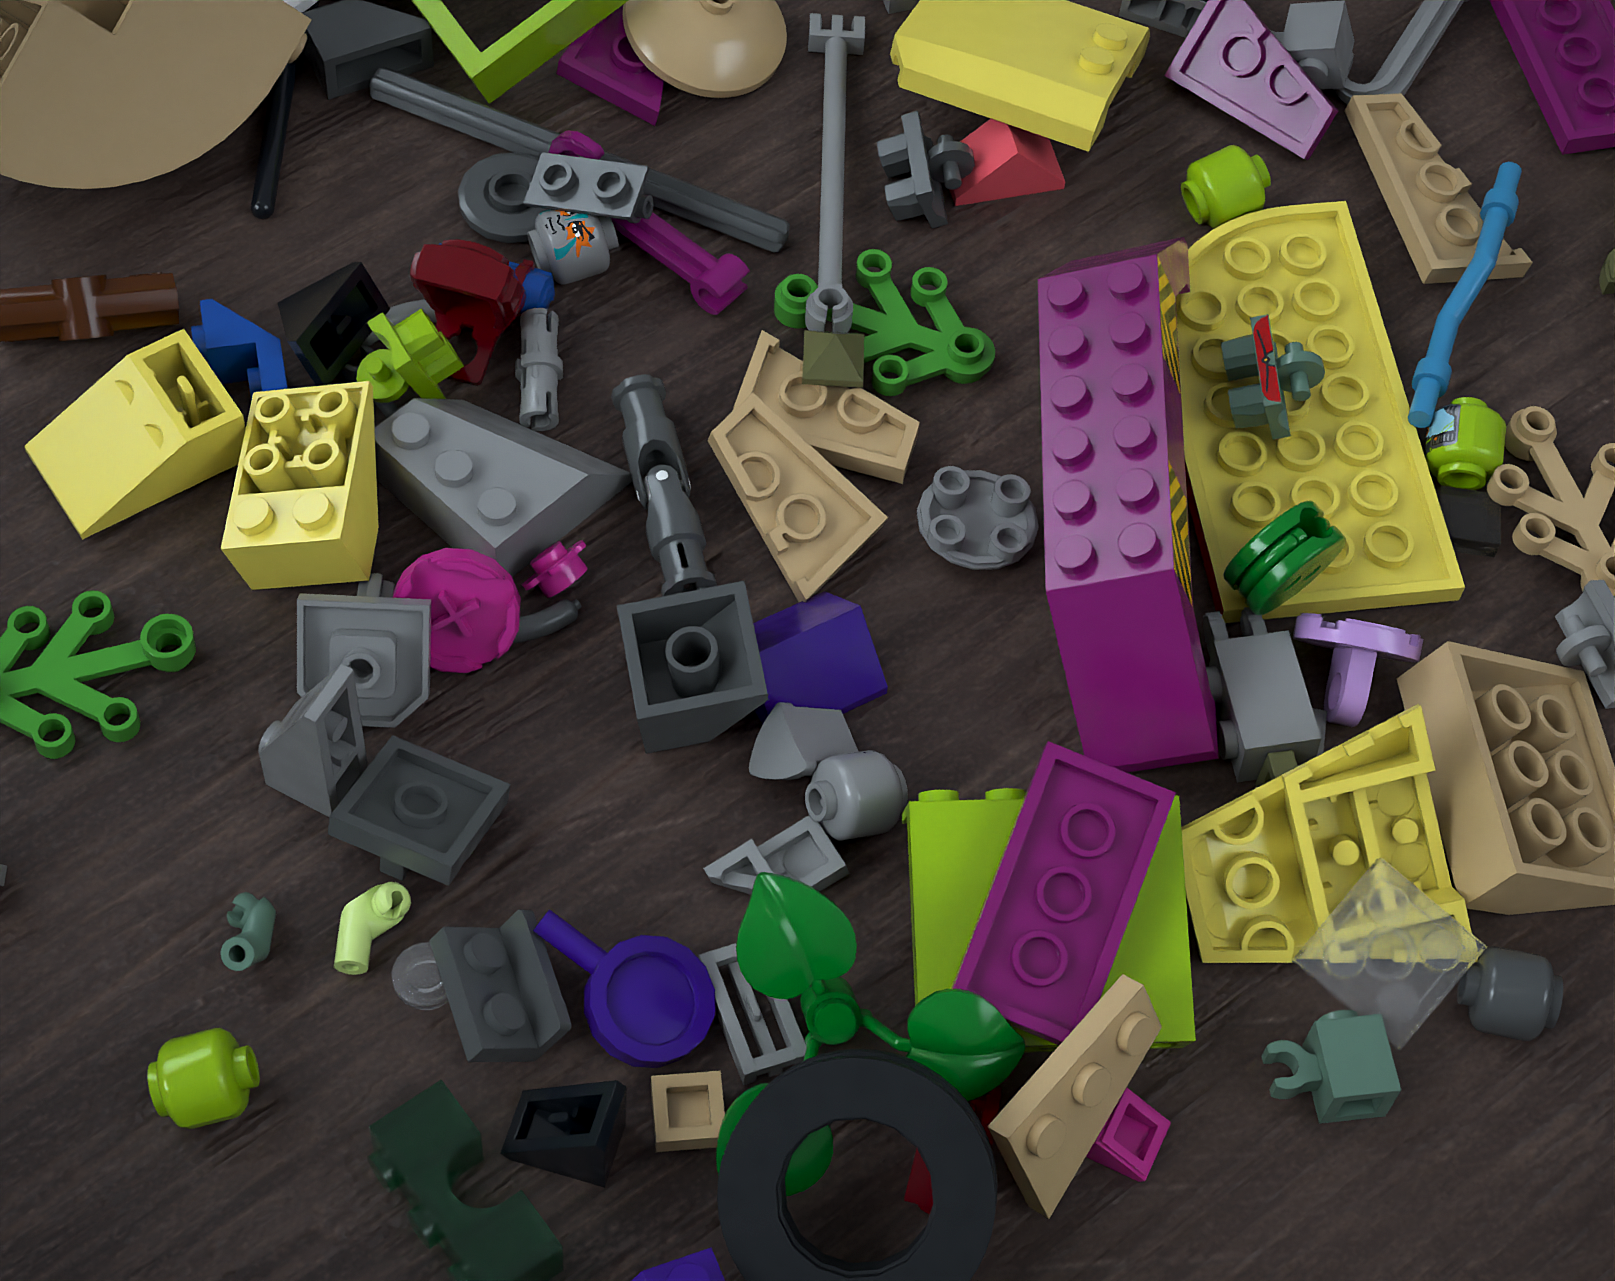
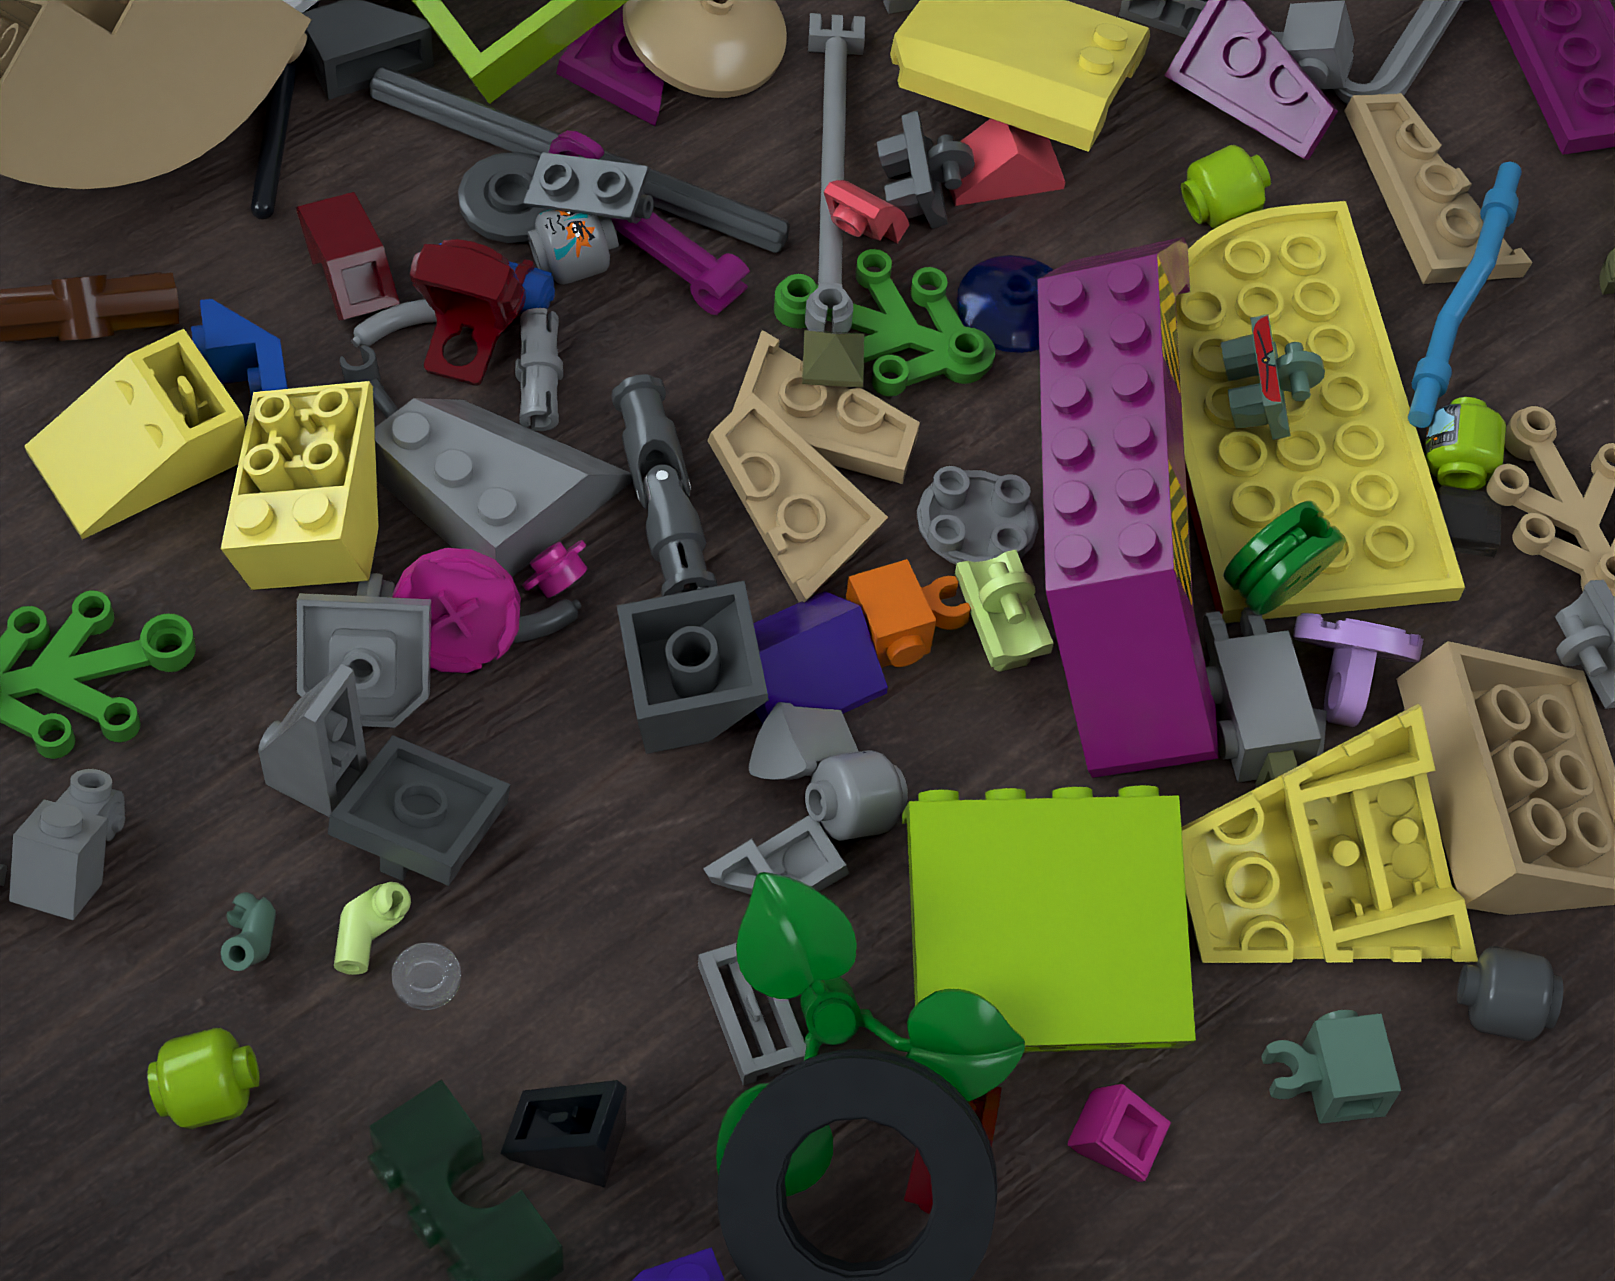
(63, 845): none -> light grey brick
(331, 319): black slope -> none
(350, 253): none -> dark red slope
(414, 357): lime hips -> none
(501, 990): dark grey bracket -> none
(643, 998): dark purple piece -> none
(687, 1110): tan plate -> none
(863, 212): none -> coral slope
(903, 613): none -> orange brick
(990, 303): none -> clear blue dish
(1004, 610): none -> yellowish green hips
(1063, 892): magenta plate -> none
(1073, 1093): tan wing -> none
(1389, 952): clear plate -> none

